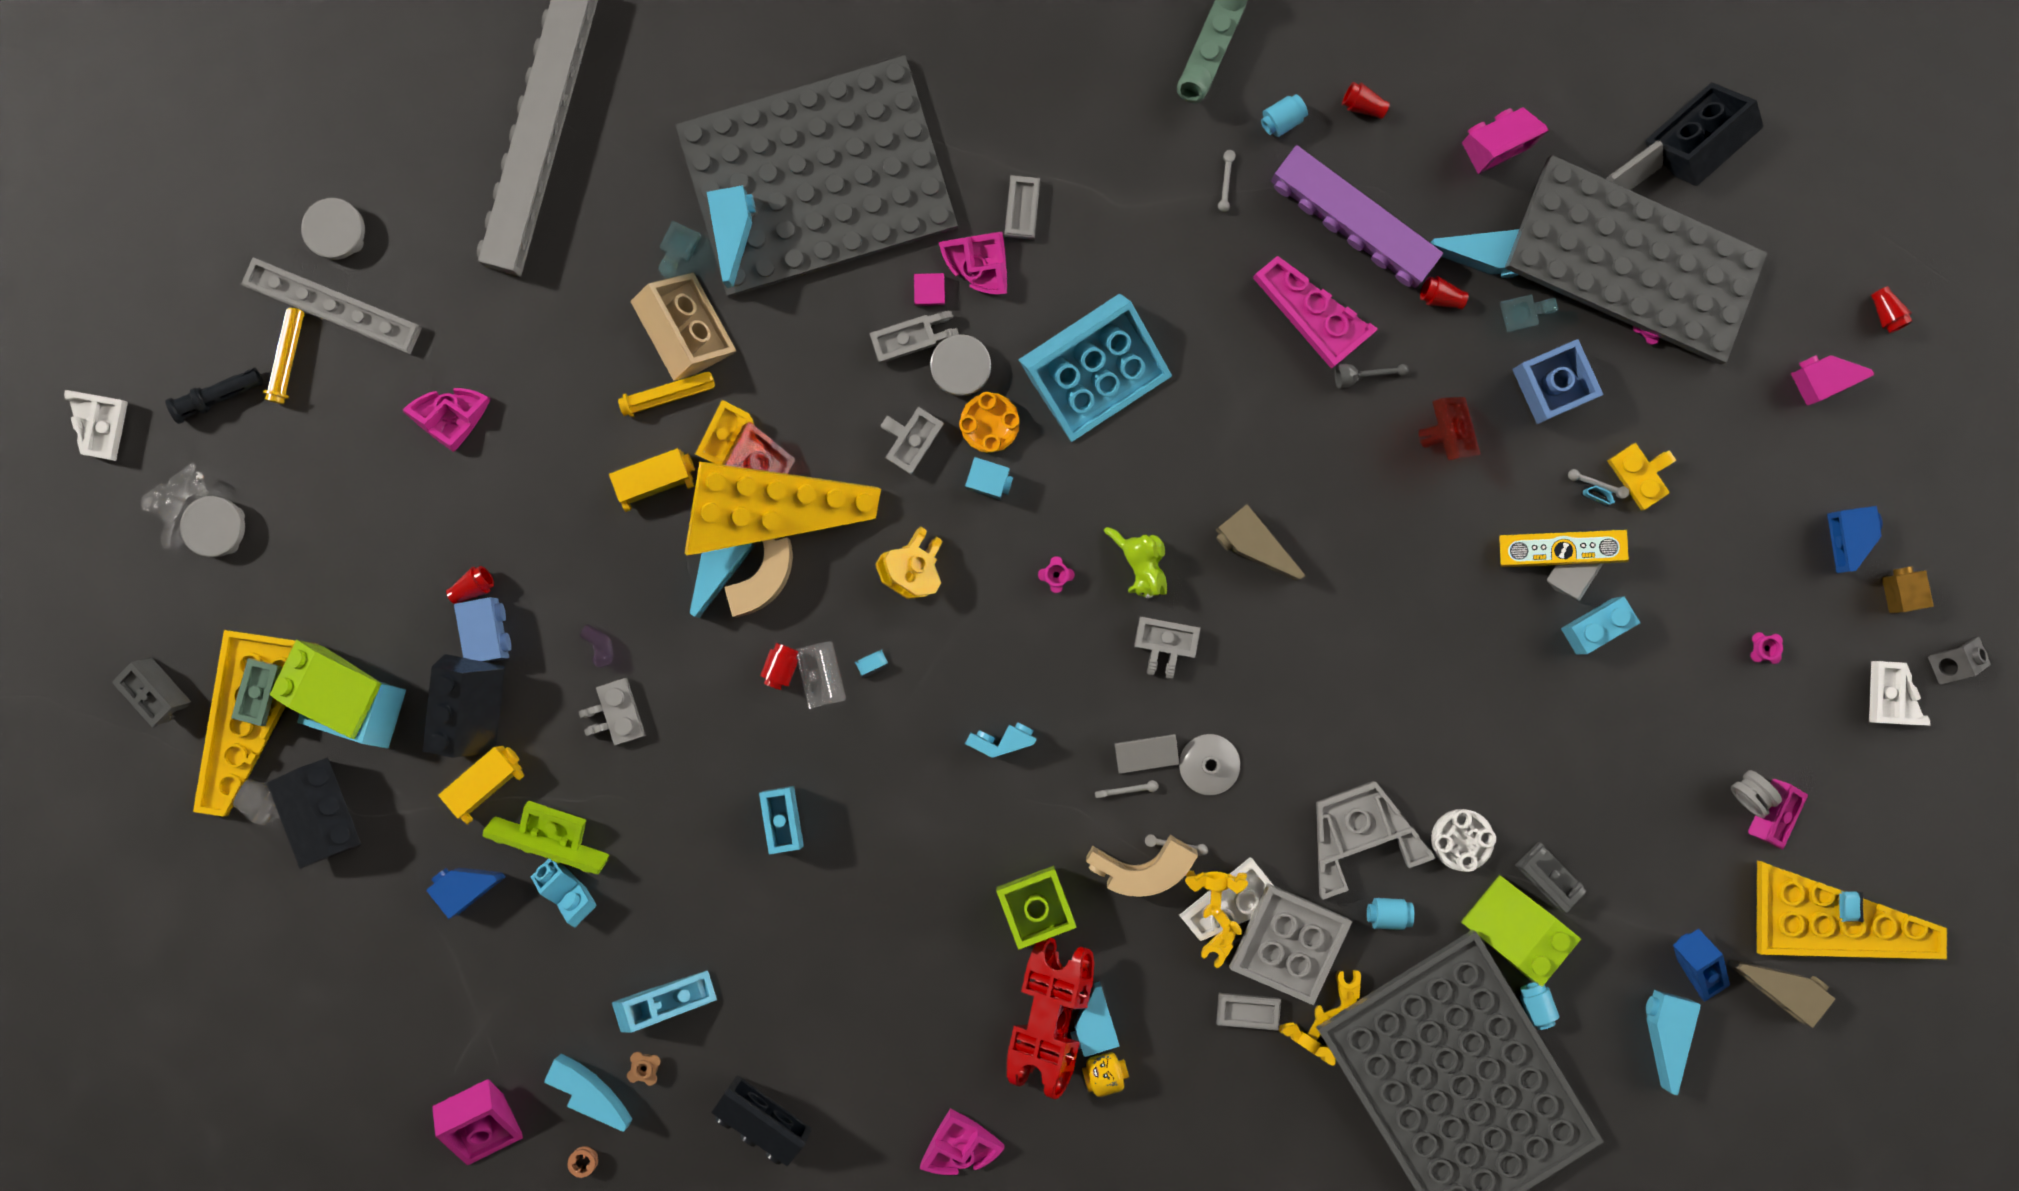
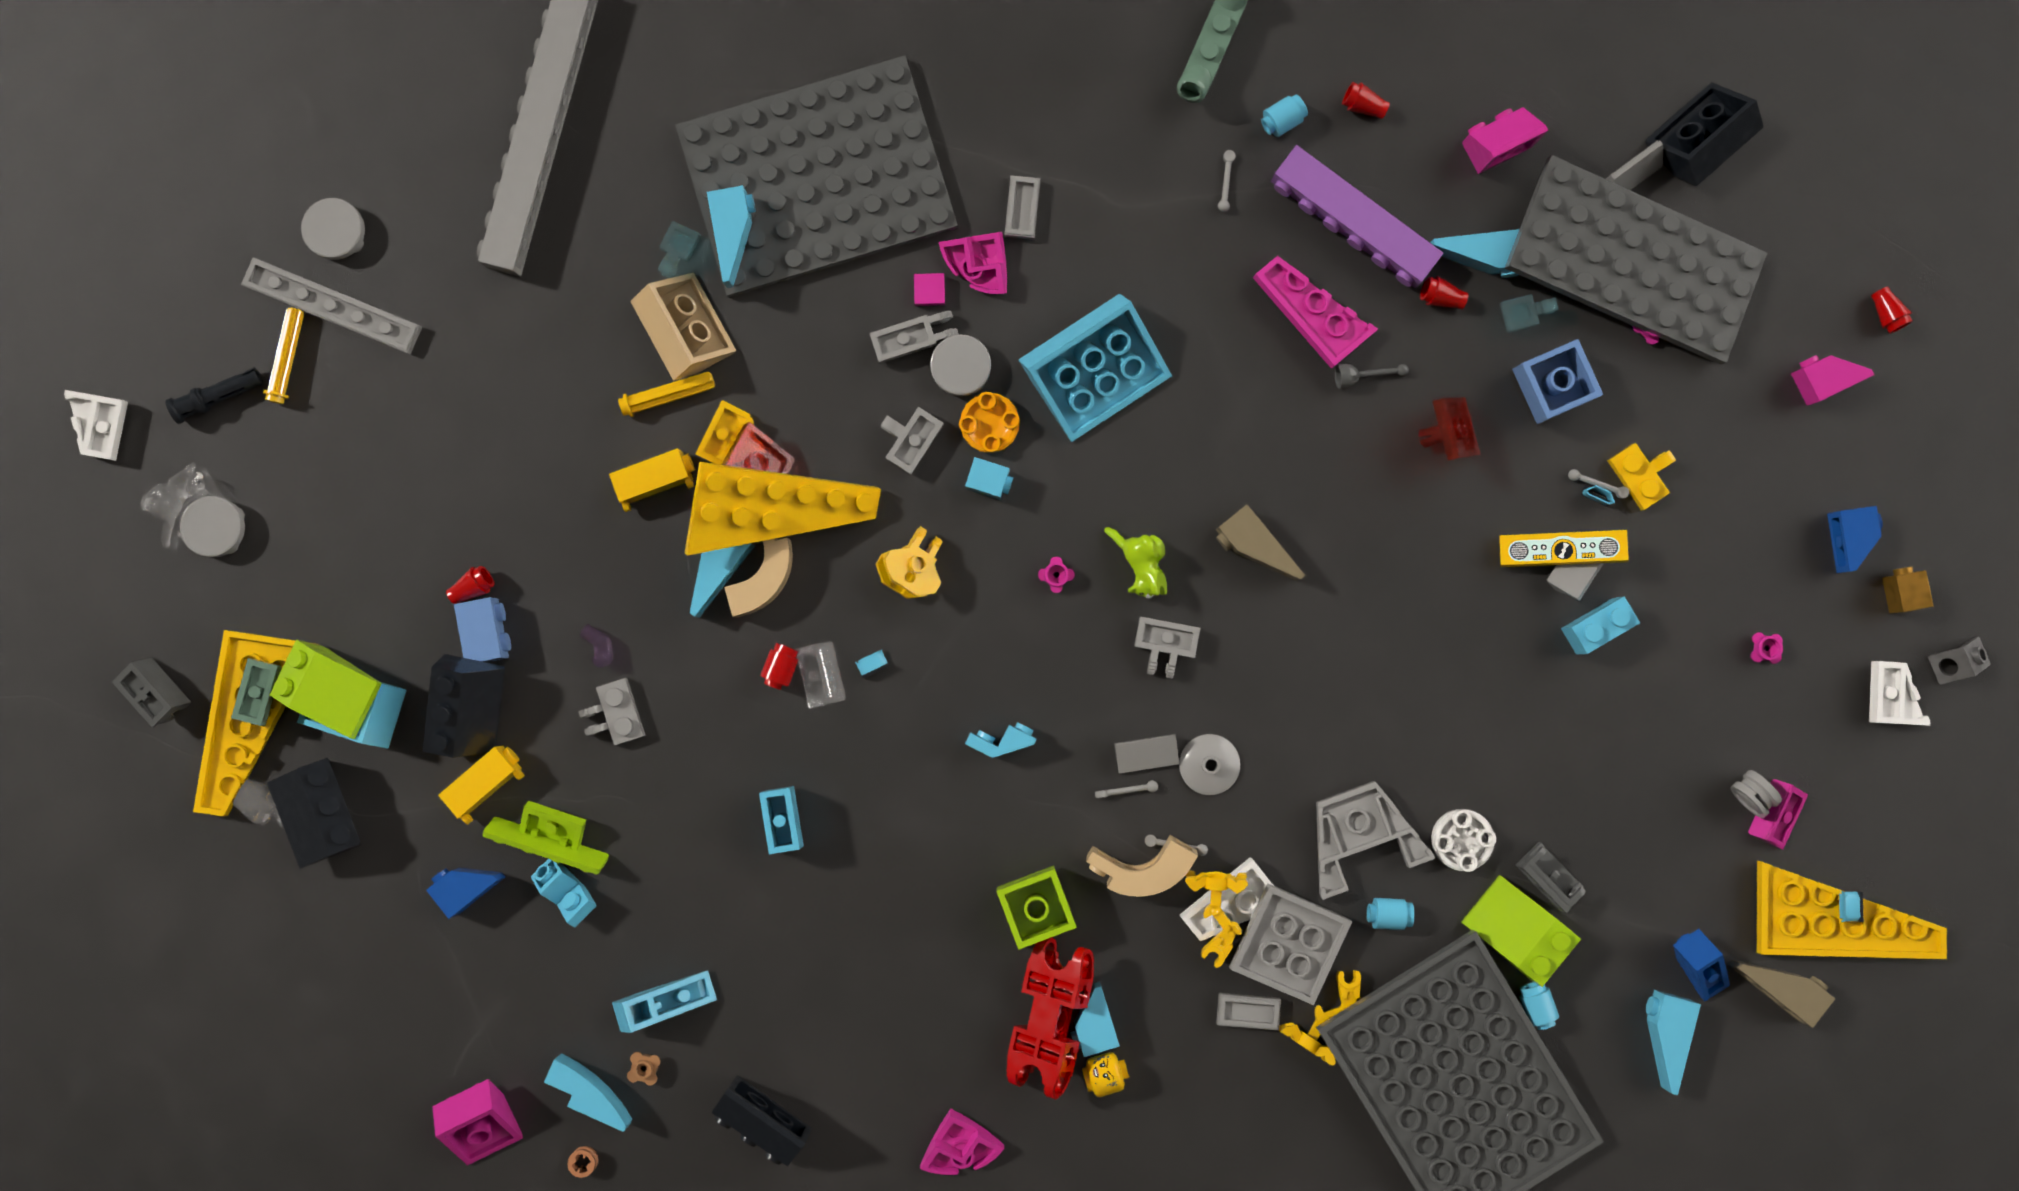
(448, 416): dark pink brick -> none

